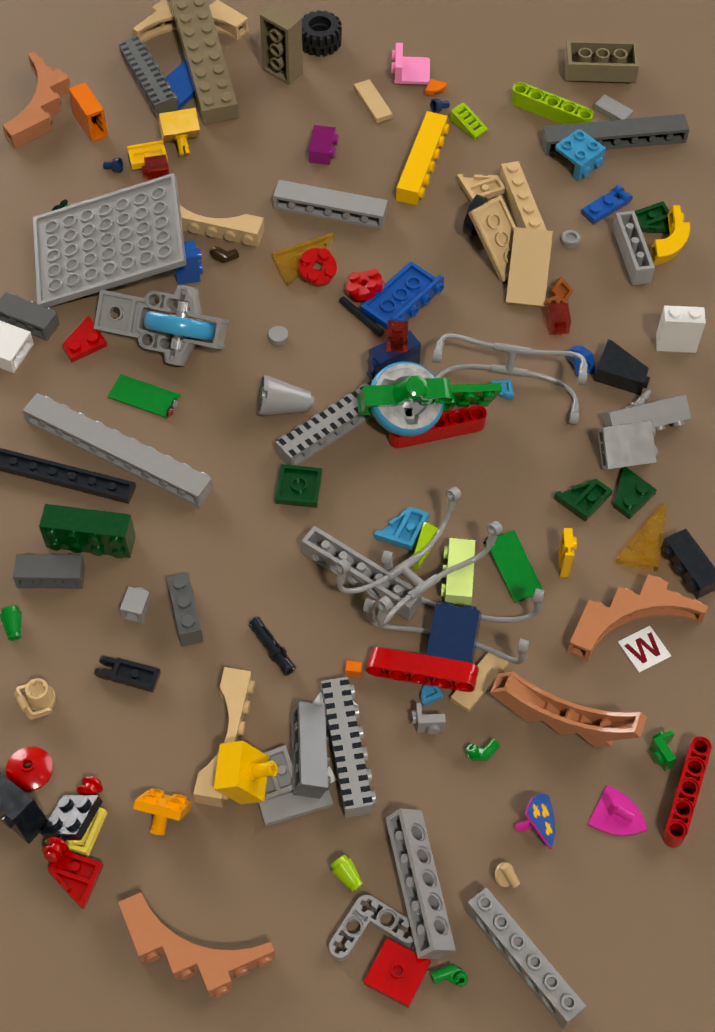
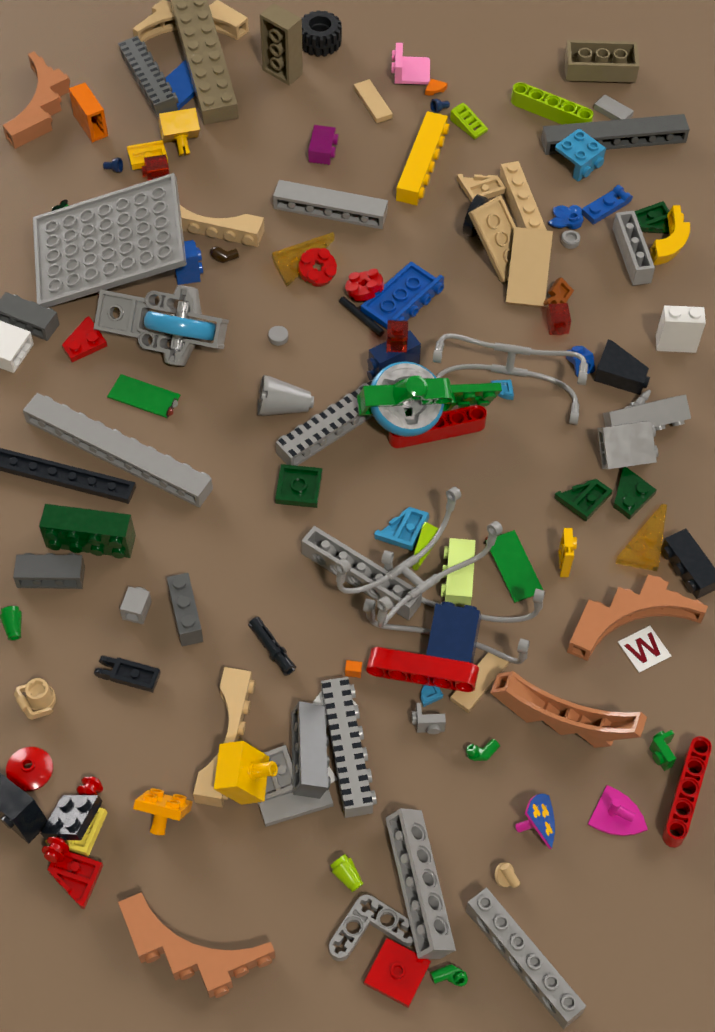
(567, 217): none -> blue plate

